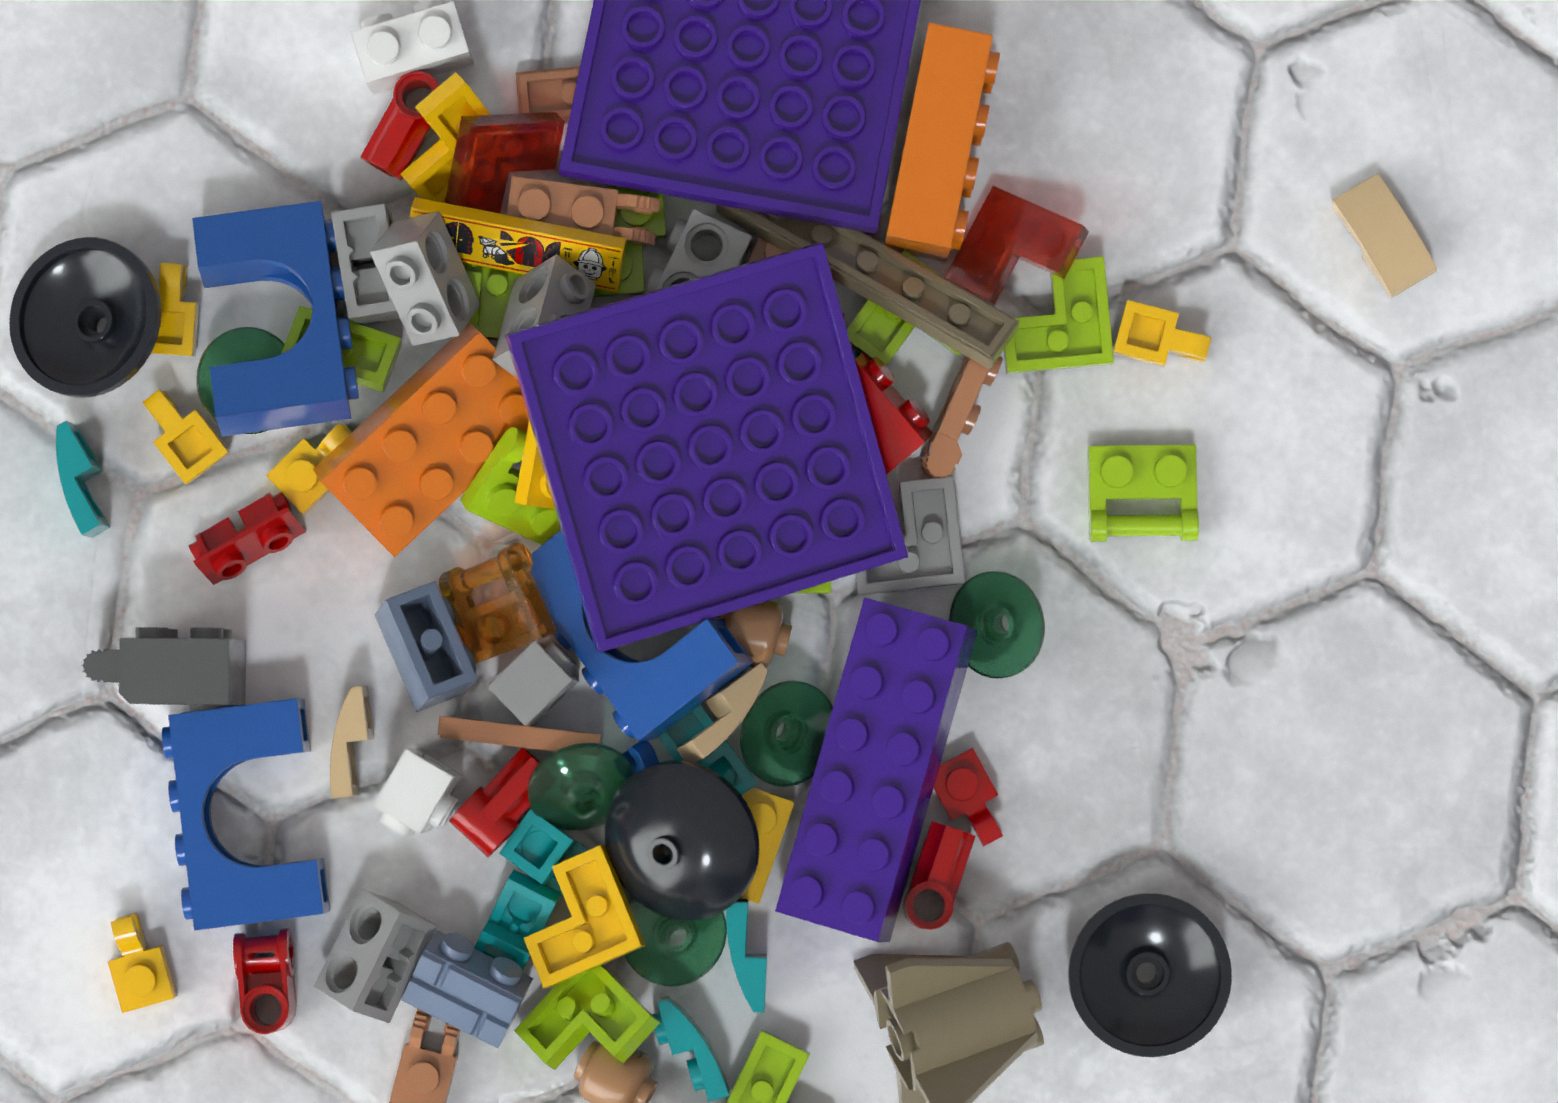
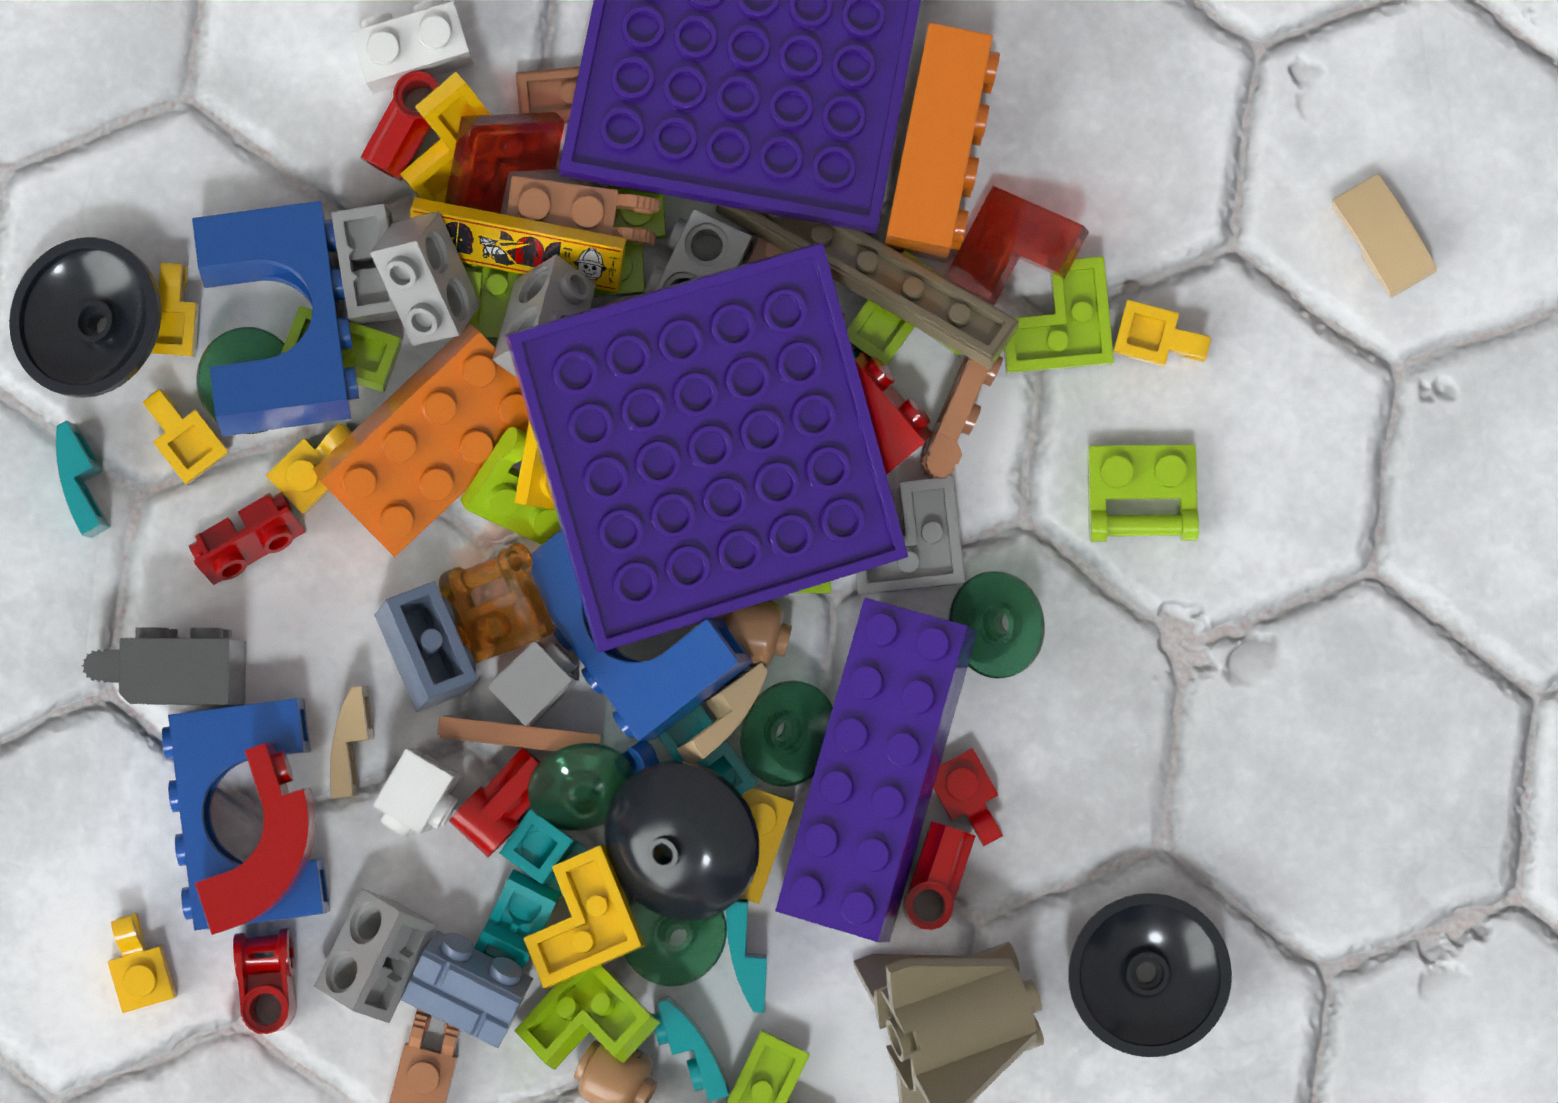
(279, 856): none -> red arch

